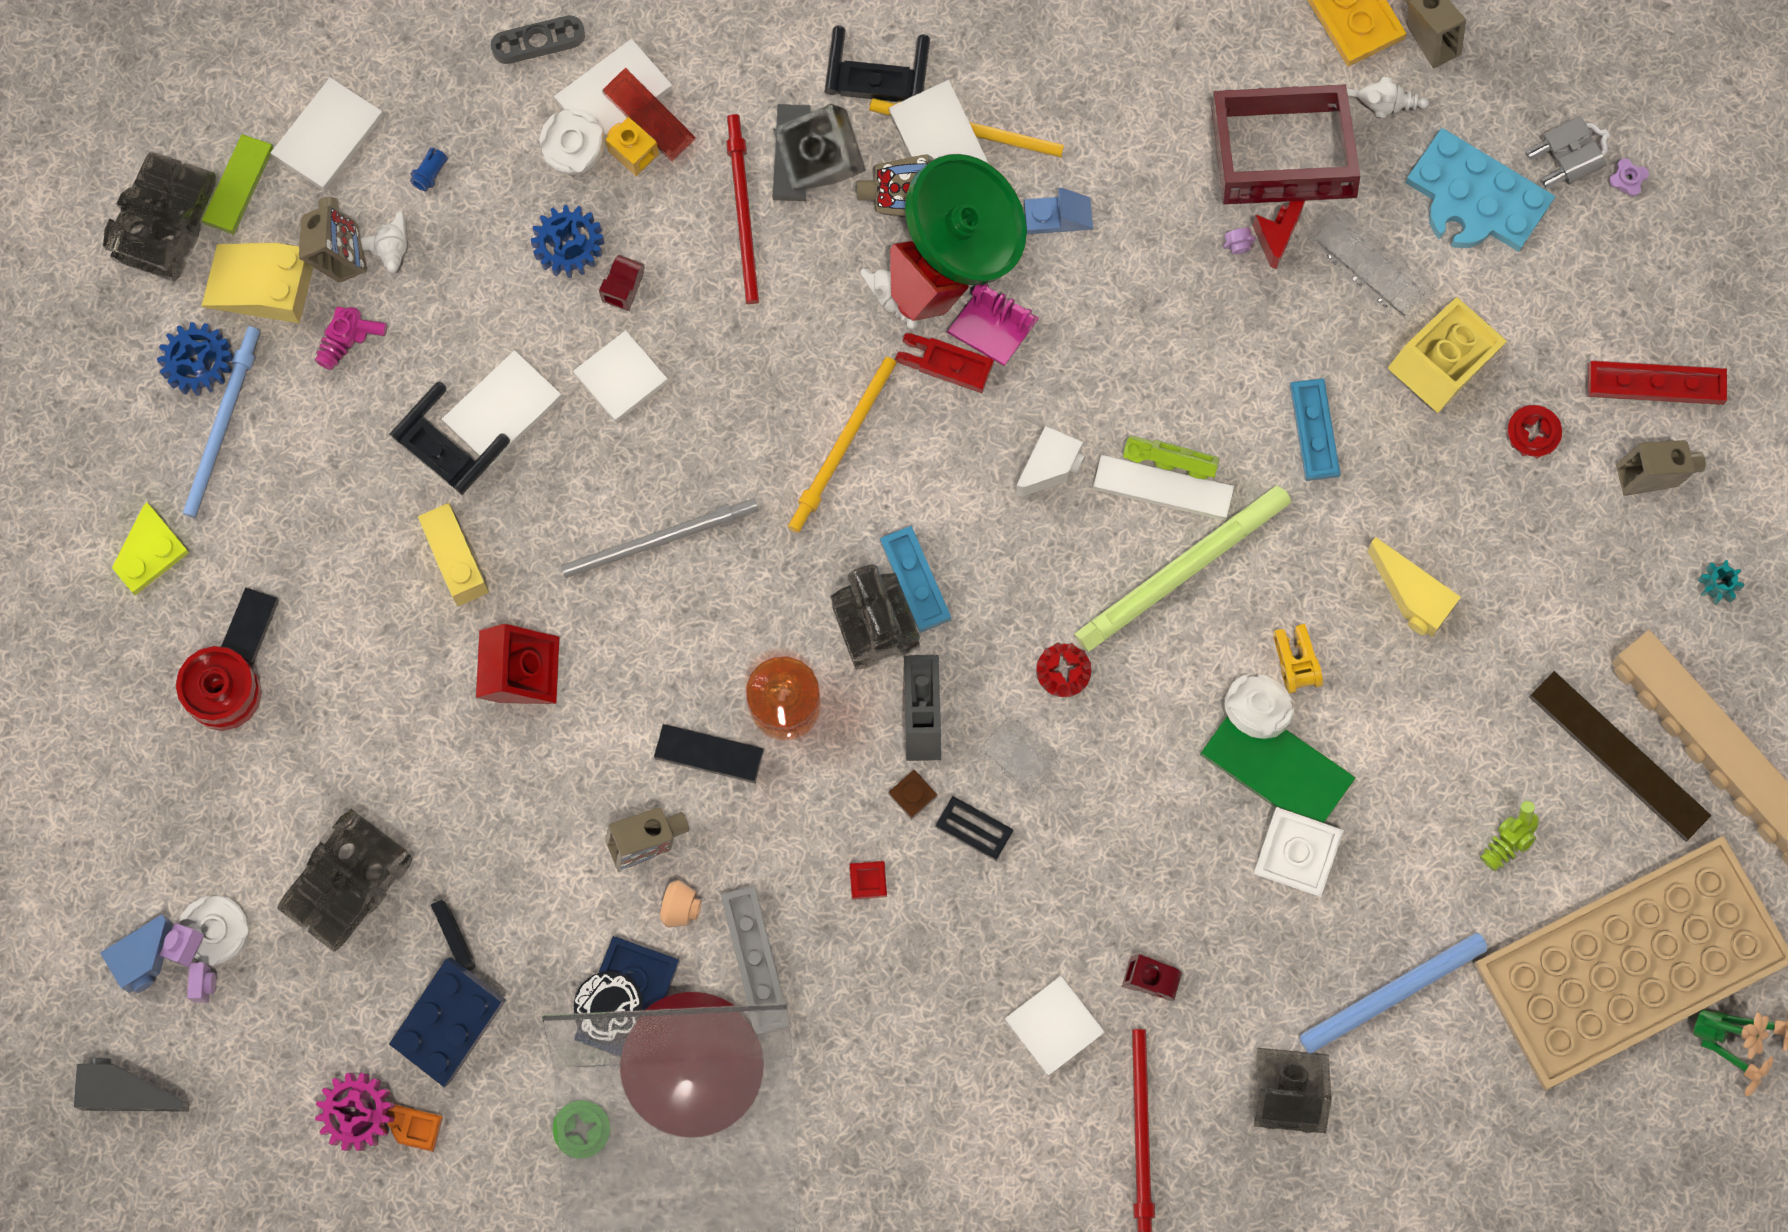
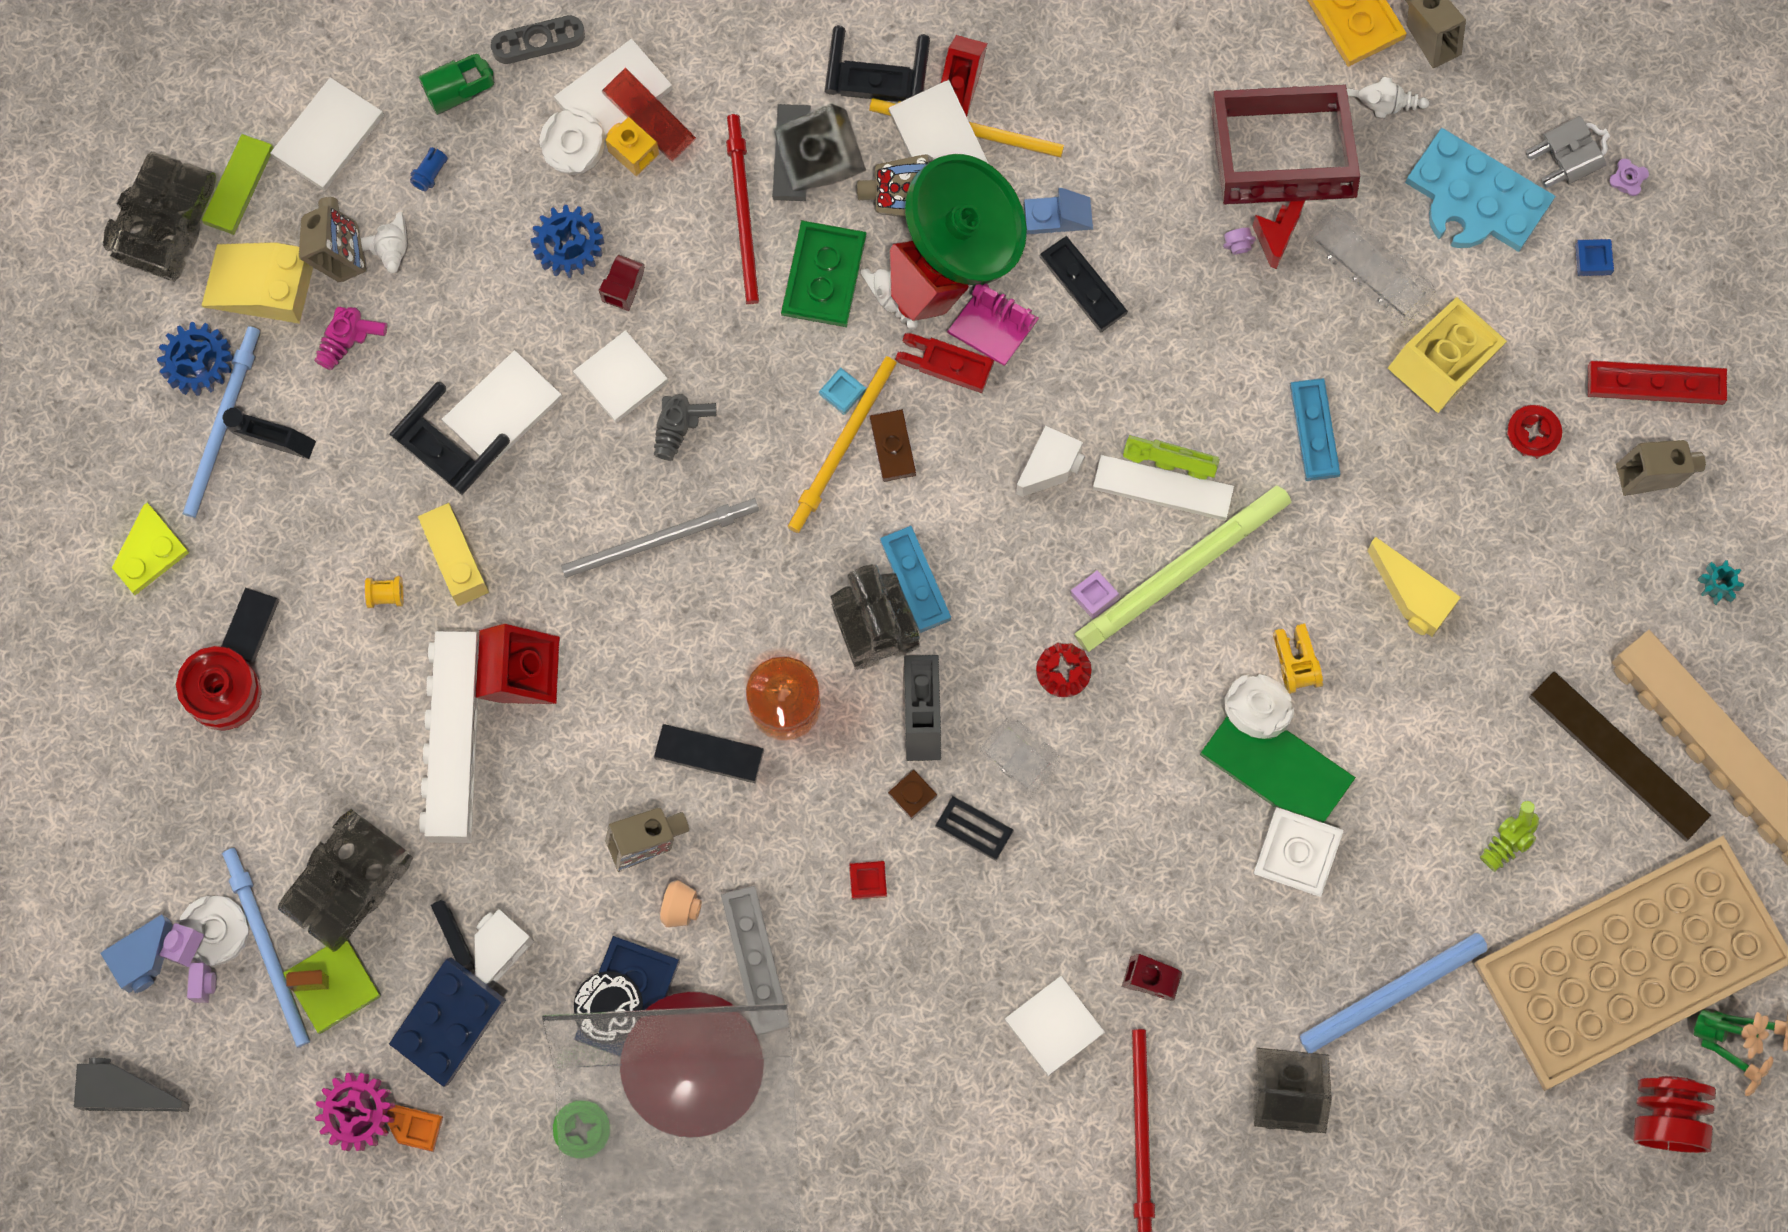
(241, 885): none -> light blue bar
(268, 433): none -> black piece
(307, 980): none -> dark orange tile
(348, 987): none -> lime tile
(384, 592): none -> yellow bush
(447, 87): none -> green piece
(452, 738): none -> white brick
(498, 946): none -> white slope
(674, 422): none -> dark grey piece
(824, 273): none -> green tile
(842, 391): none -> medium azure tile
(892, 445): none -> reddish brown plate
(964, 68): none -> red slope
(1083, 284): none -> black tile
(1095, 594): none -> lavender plate
(1594, 257): none -> blue plate
(1674, 1115): none -> red wheel

